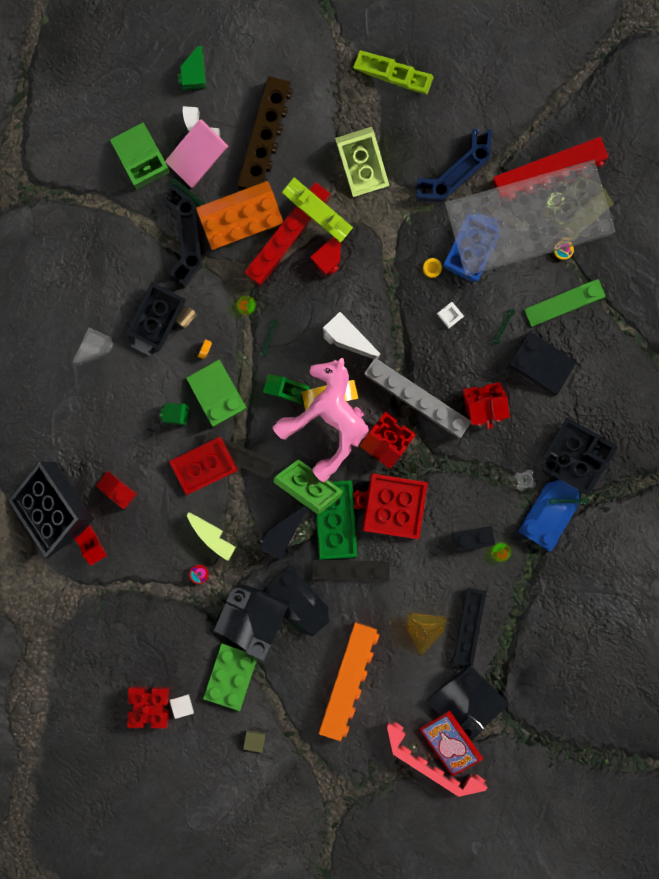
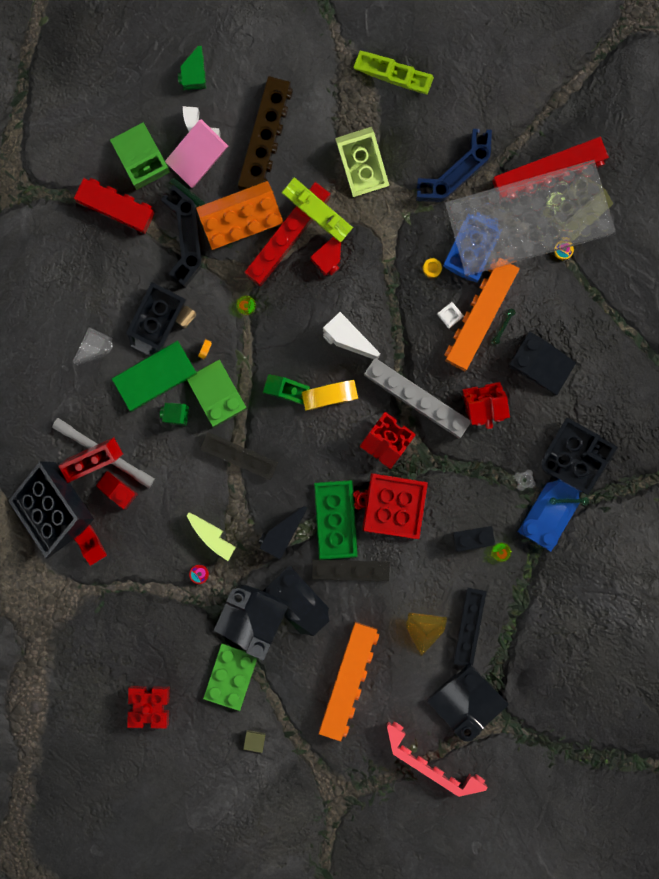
(68, 431): none -> light grey piece
(90, 460): none -> red brick
(114, 205): none -> red brick
(154, 376): none -> green tile
(181, 706): white tile -> none
(203, 465): red tile -> none
(274, 323): clear green hinge -> none
(307, 488): bright green plate -> none
(334, 411): bright pink animal -> none
(451, 743): tile -> none
(481, 316): none -> orange brick
(565, 303): bright green slope -> none

